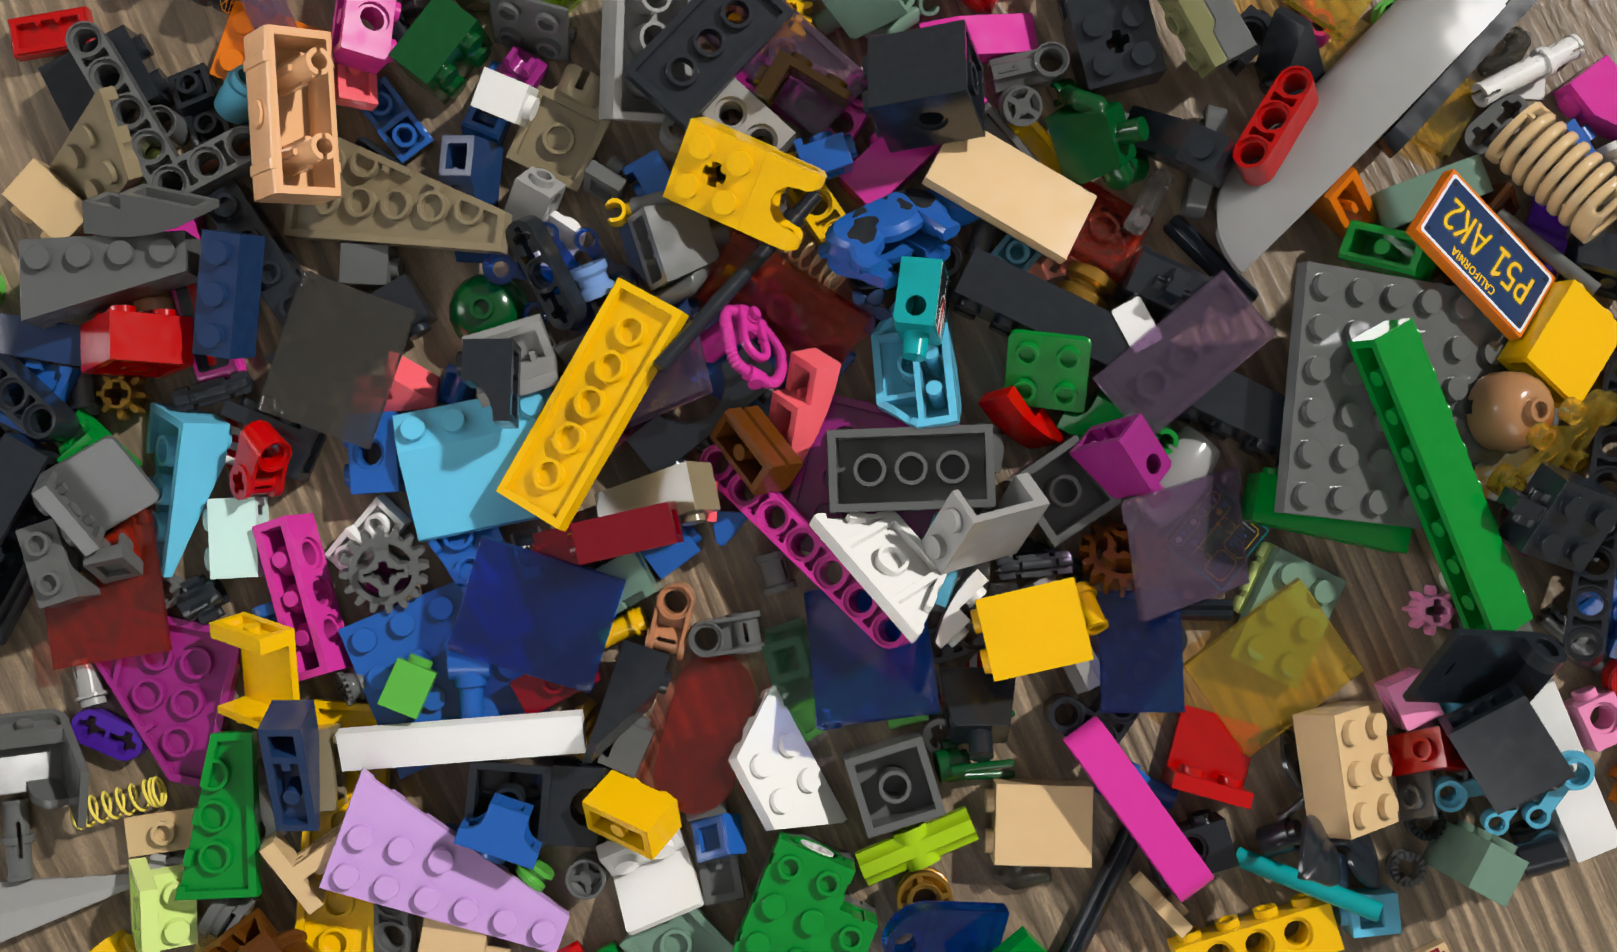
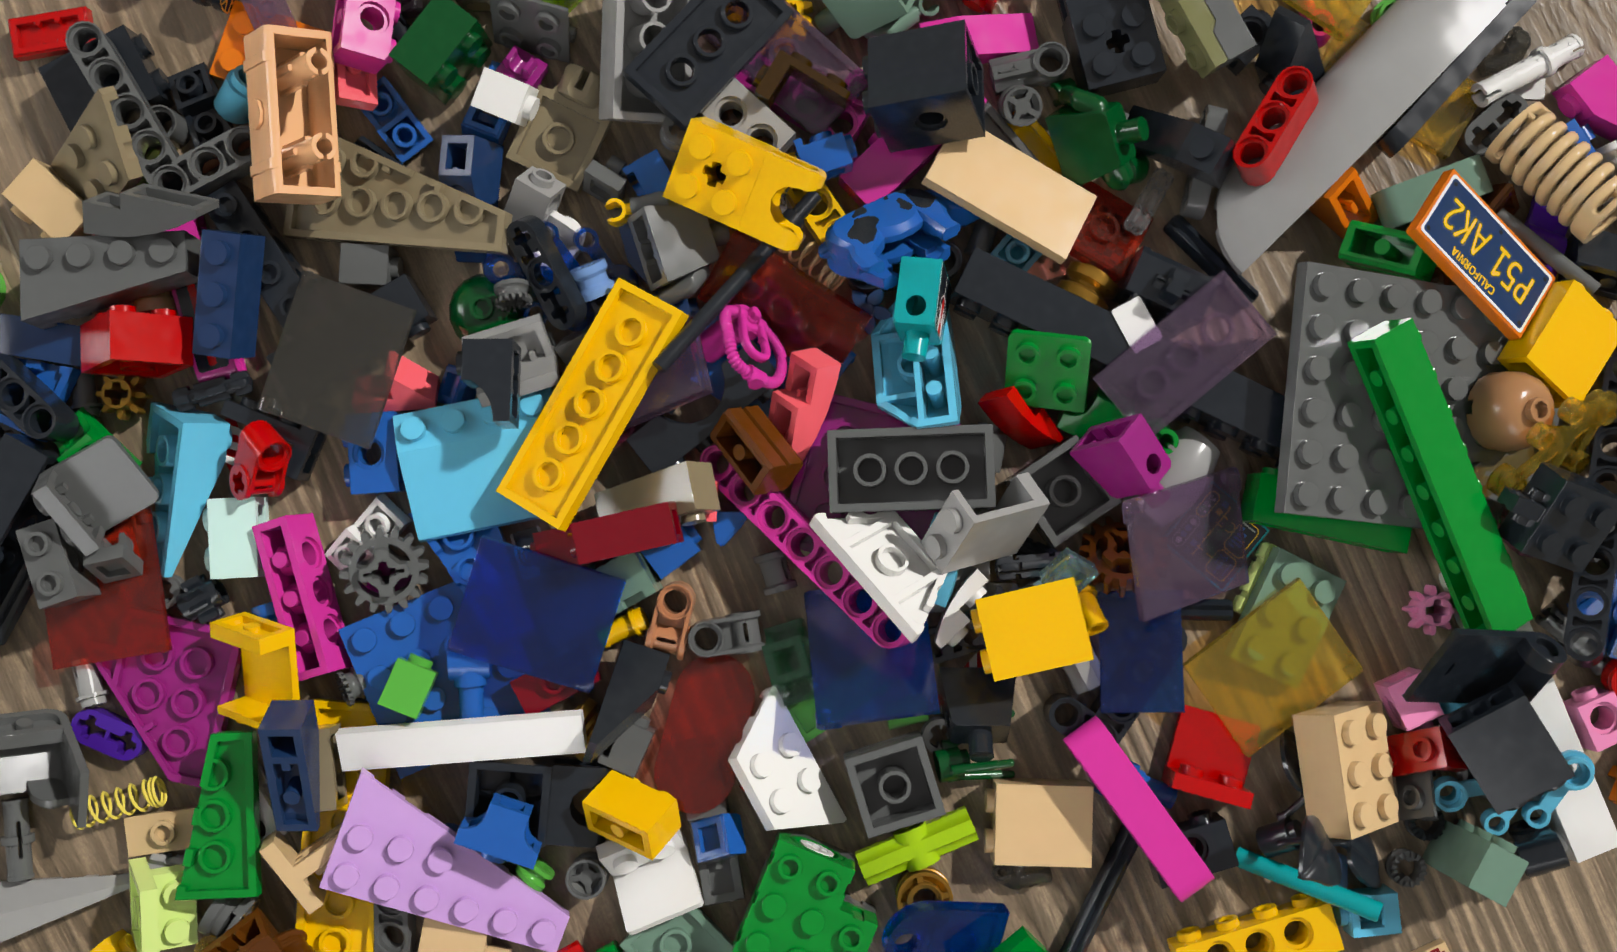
(512, 294): none -> dark grey bush
(1069, 565): none -> clear light blue plate
(1168, 908): tan plate -> none

